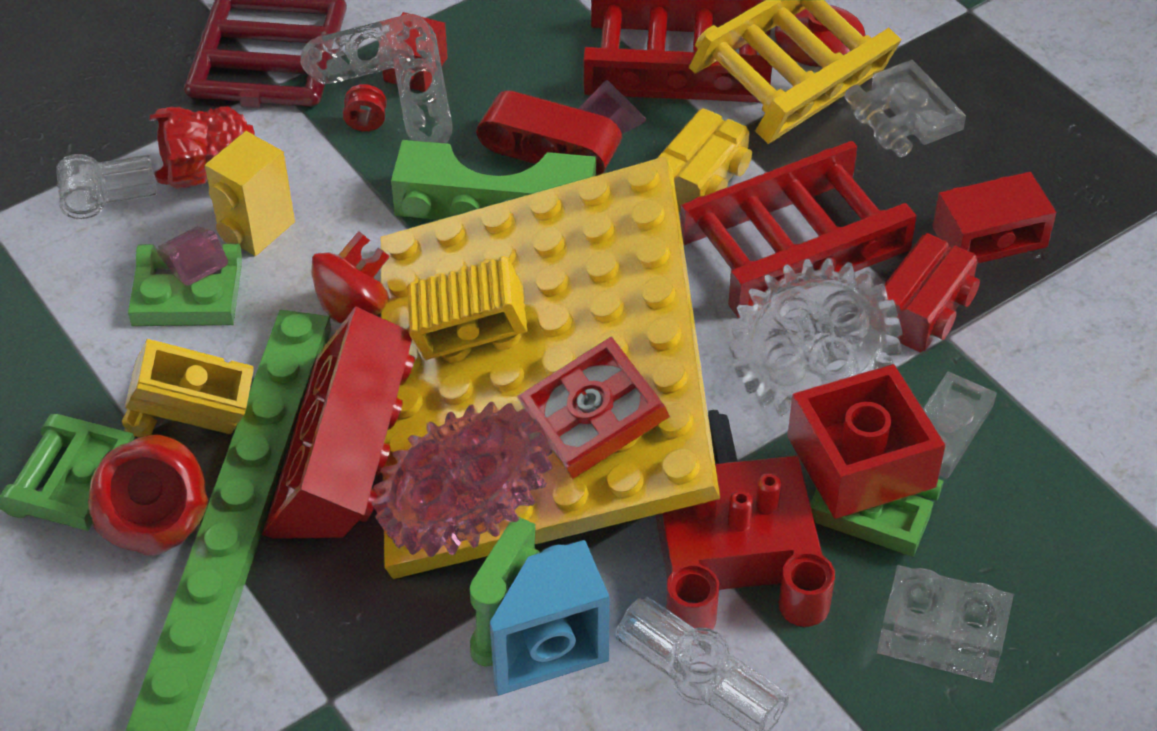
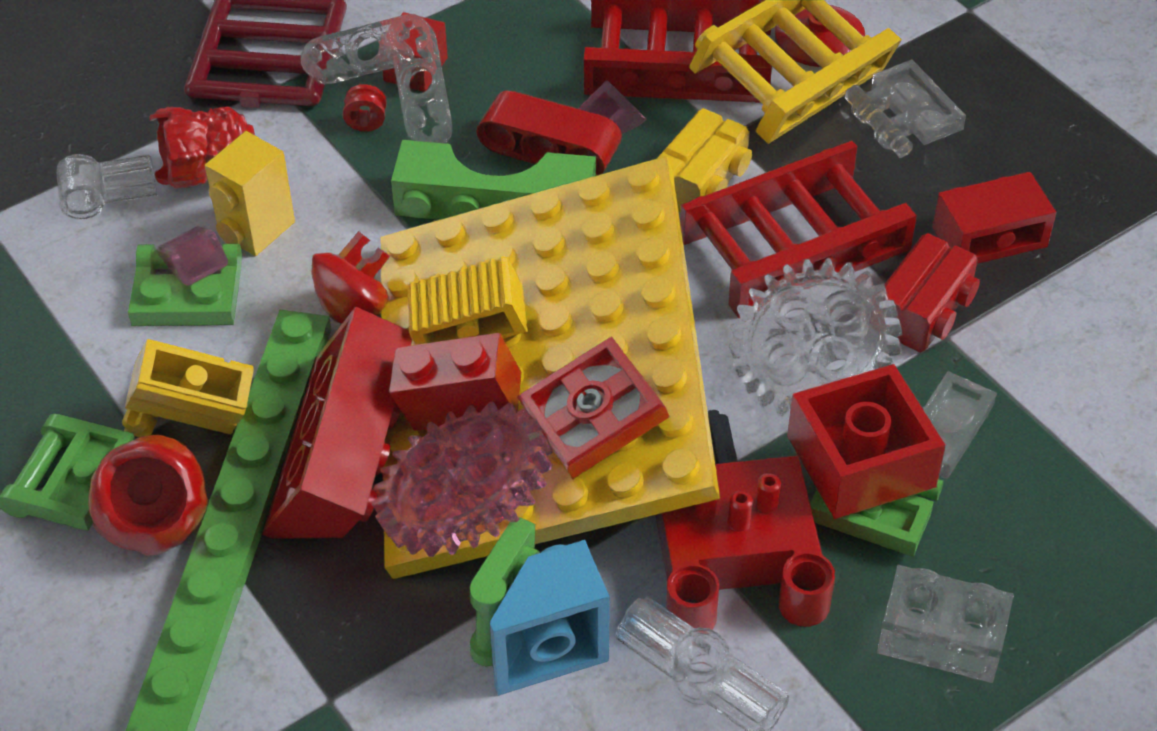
(451, 376): none -> red brick

